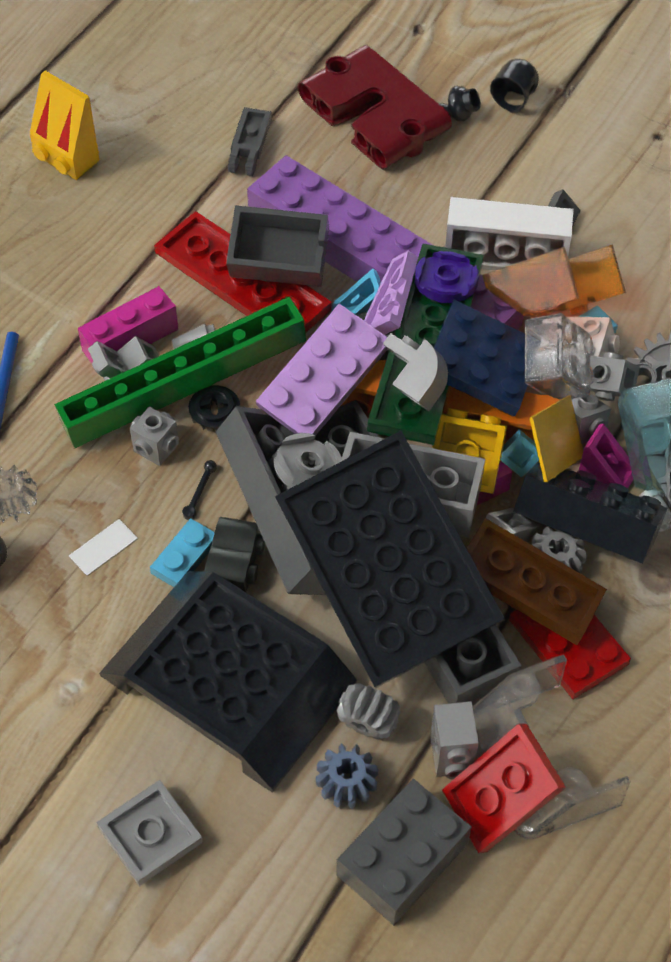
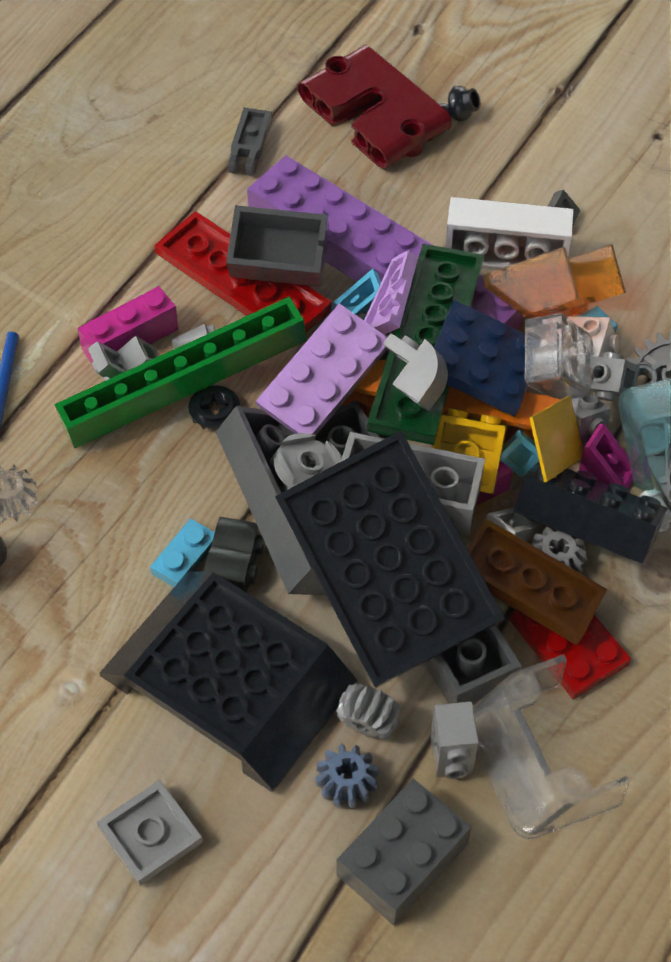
(63, 127): yellow slope -> none
(103, 547): white sticker -> none
(154, 435): light grey brick -> none
(189, 510): black hinge -> none
(446, 277): dark purple tile -> none
(503, 787): red plate -> none
(516, 77): black helmet -> none

